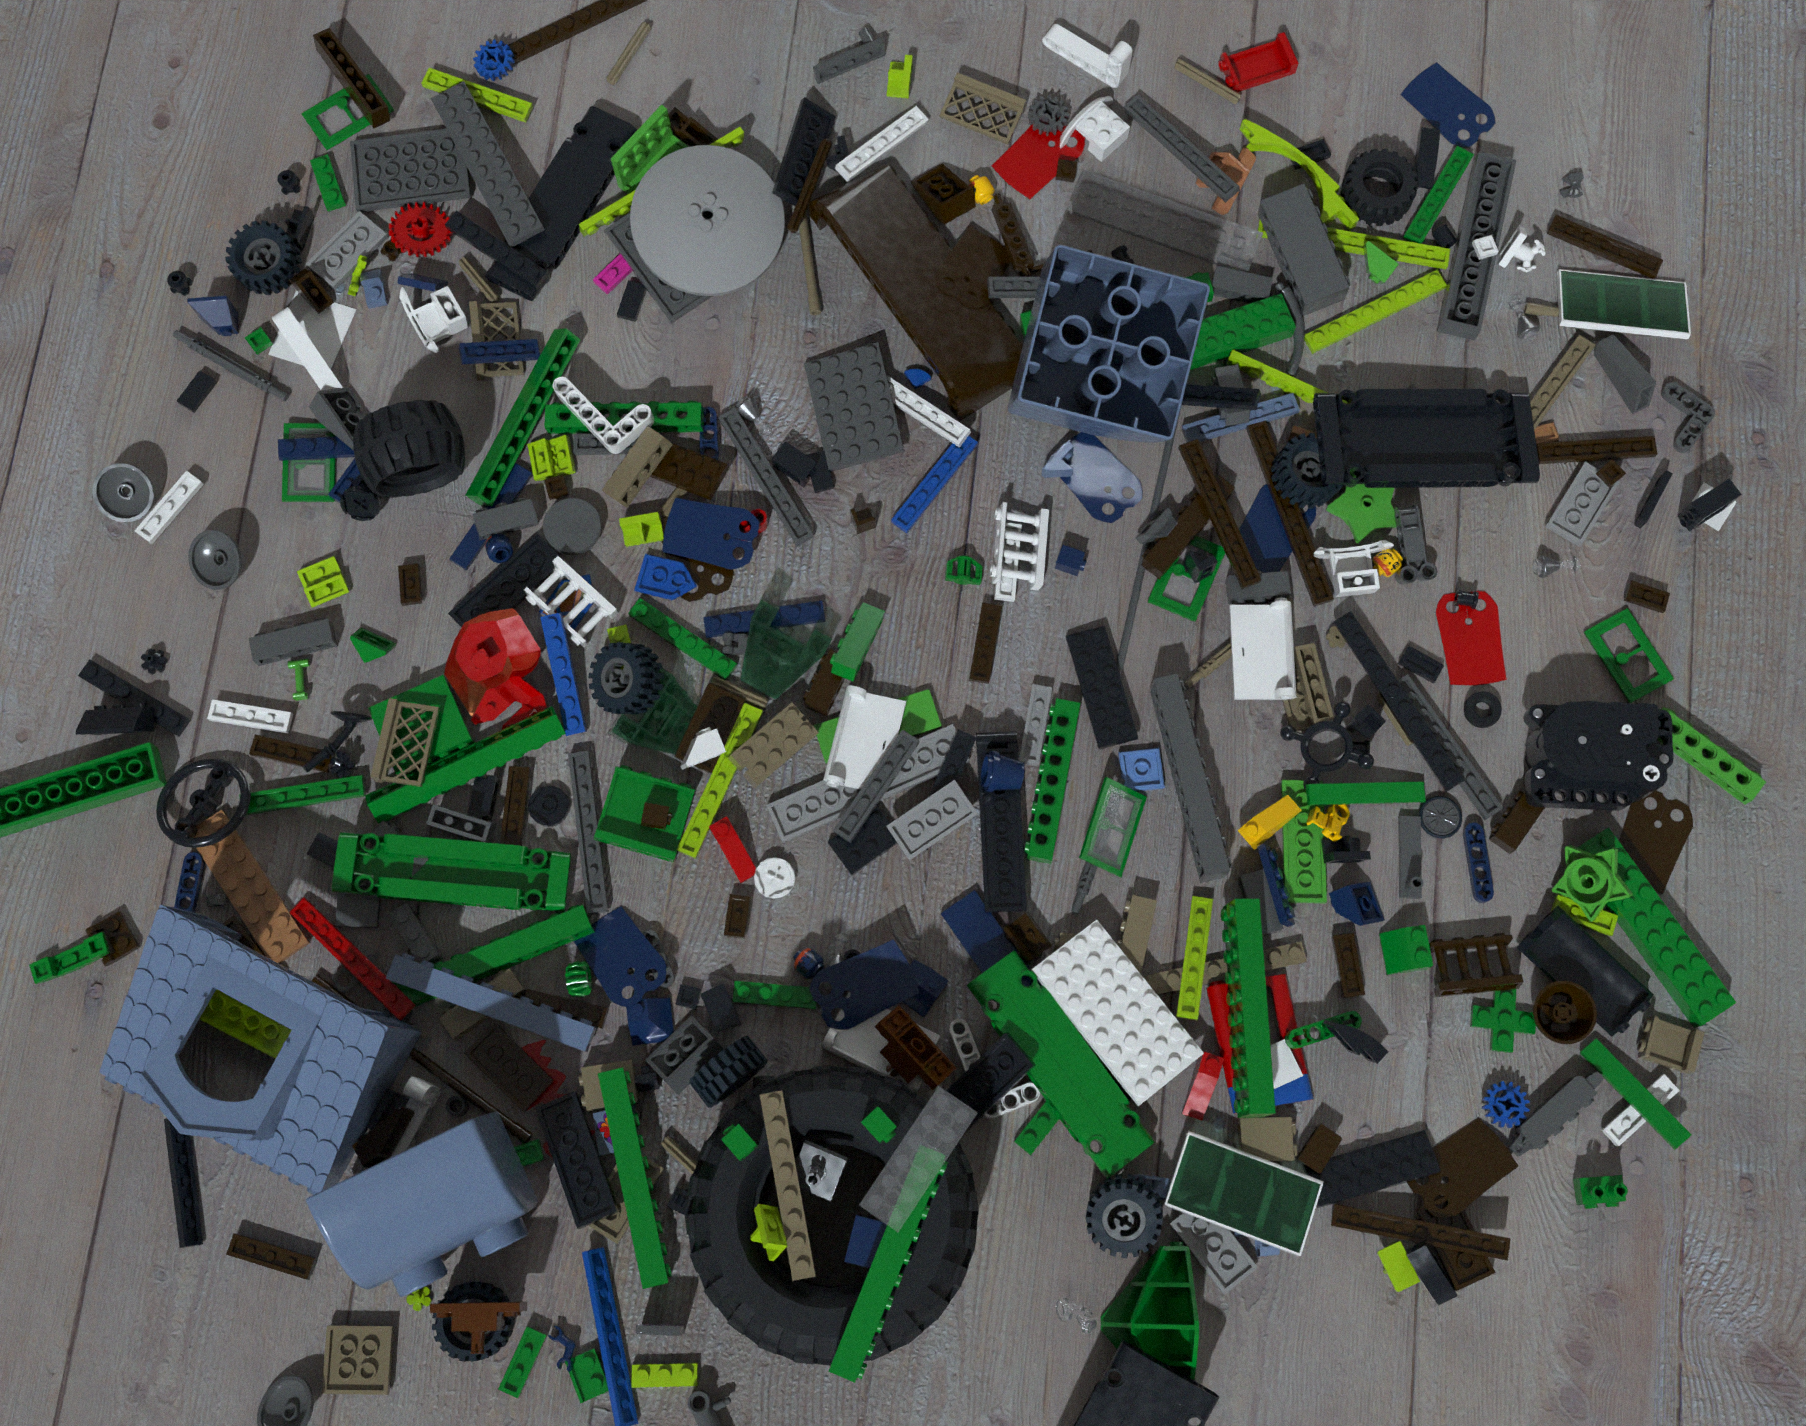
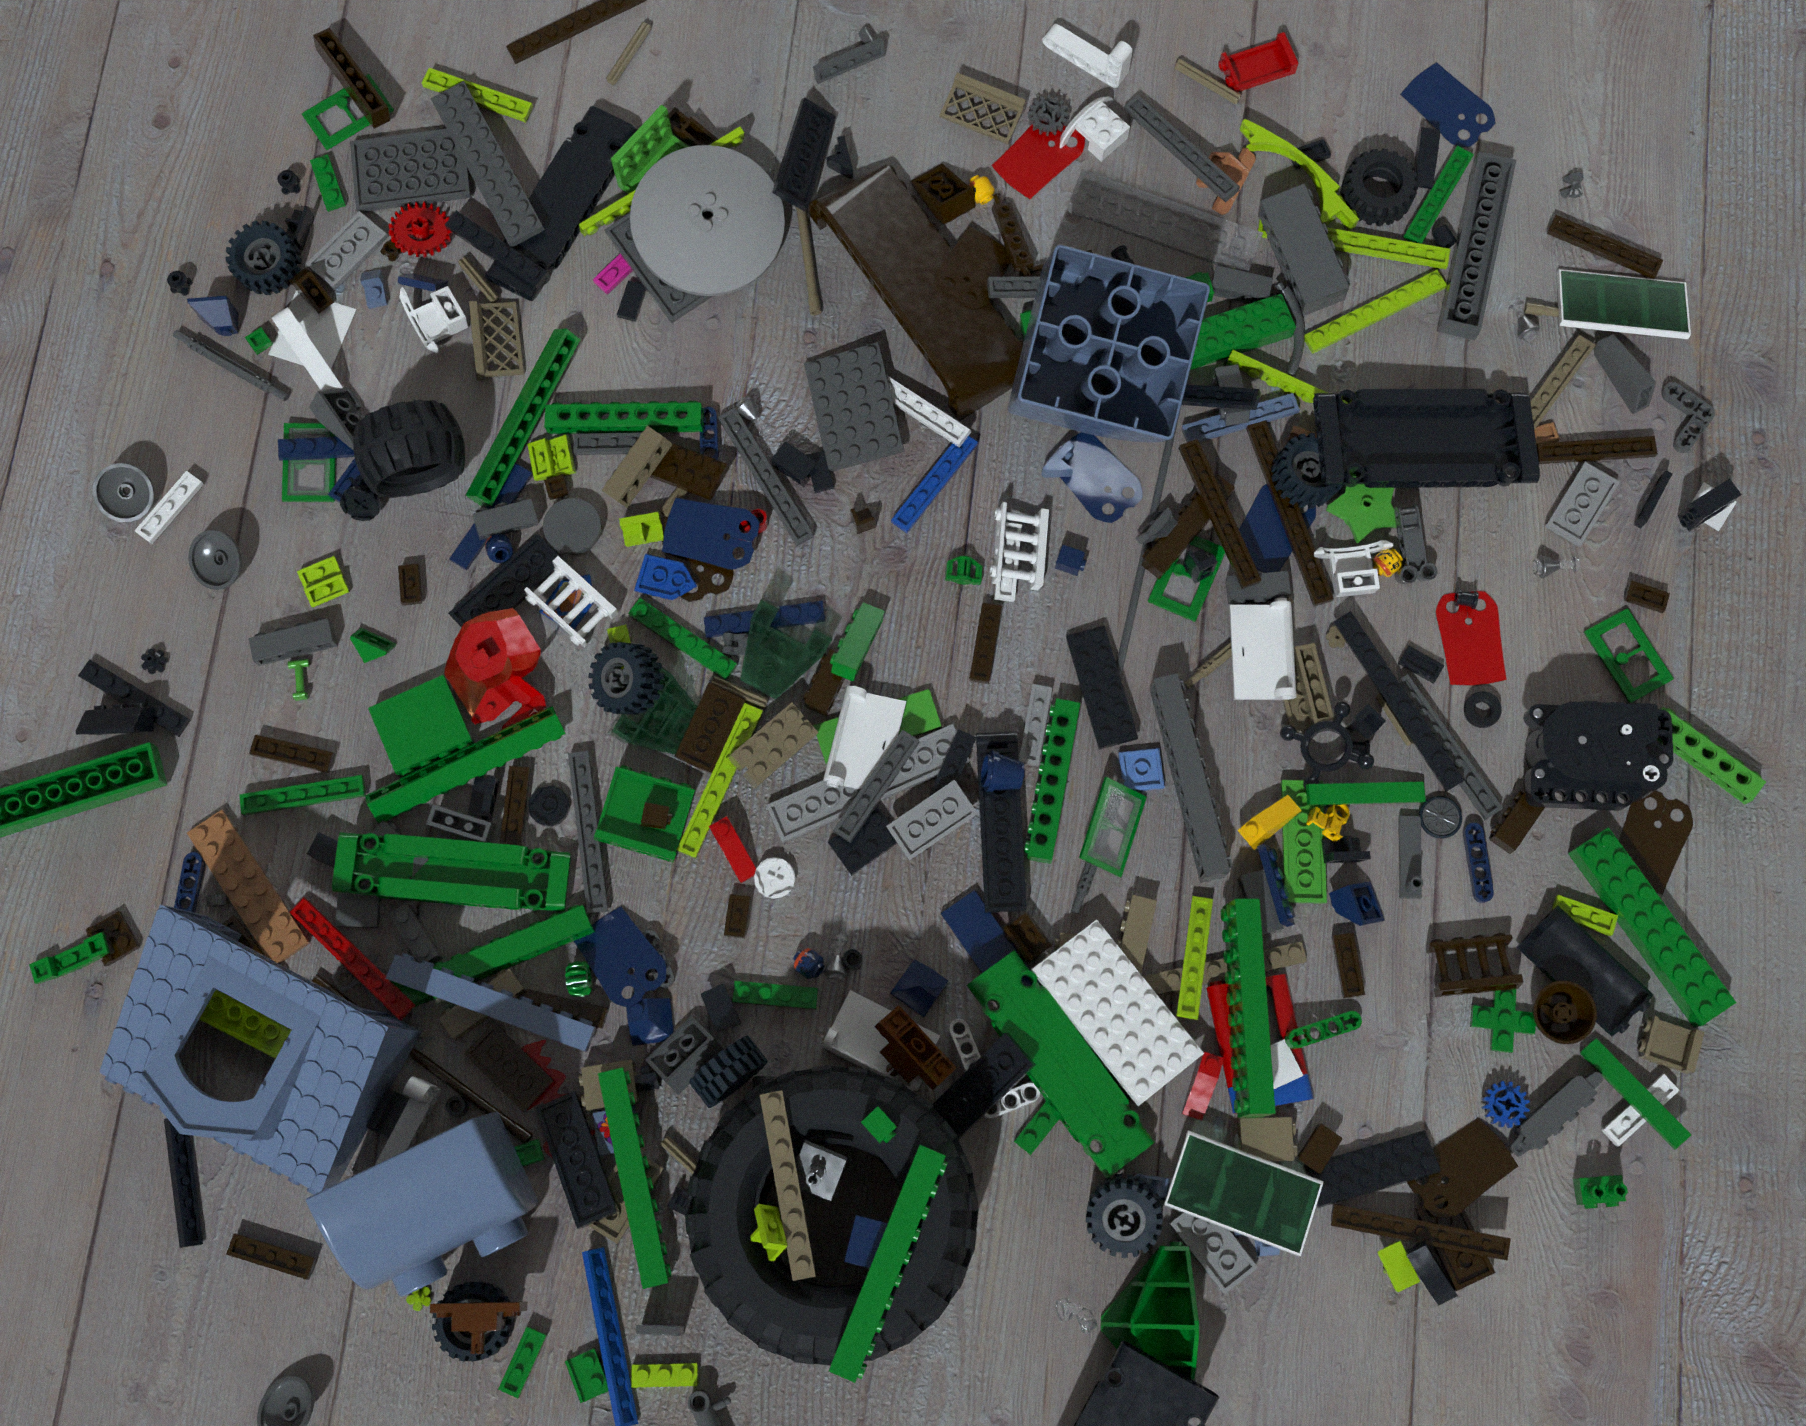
(196, 391): black tile -> none
(203, 803): black piece -> none
(250, 716): white plate -> none
(342, 765): black plant -> none
(350, 721): black dish -> none
(356, 275): lime arm -> none
(357, 1360): dark tan plate -> none
(382, 1140): dark brown slope -> none
(387, 744): dark tan fence -> none
(489, 68): blue gear -> none
(499, 351): dark blue plate -> none
(563, 674): blue plate -> none
(570, 1346): dark blue arm -> none
(597, 420): white beam -> none
(688, 997): black tile -> none
(703, 747): white slope -> none
(738, 1141): green brick -> none
(809, 186): dark brown axle -> none
(875, 983): dark blue piece -> none
(881, 144): white plate -> none
(900, 78): lime panel -> none
(917, 377): blue tile -> none
(918, 1159): clear plate -> none
(1066, 170): dark brown plate -> none
(1357, 1041): black slope -> none
(1378, 263): bright green slope -> none
(1406, 950): green slope -> none
(1485, 247): white tile -> none
(1524, 252): white piece -> none
(1577, 881): bright green plate -> none
(1610, 473): dark brown plate -> none

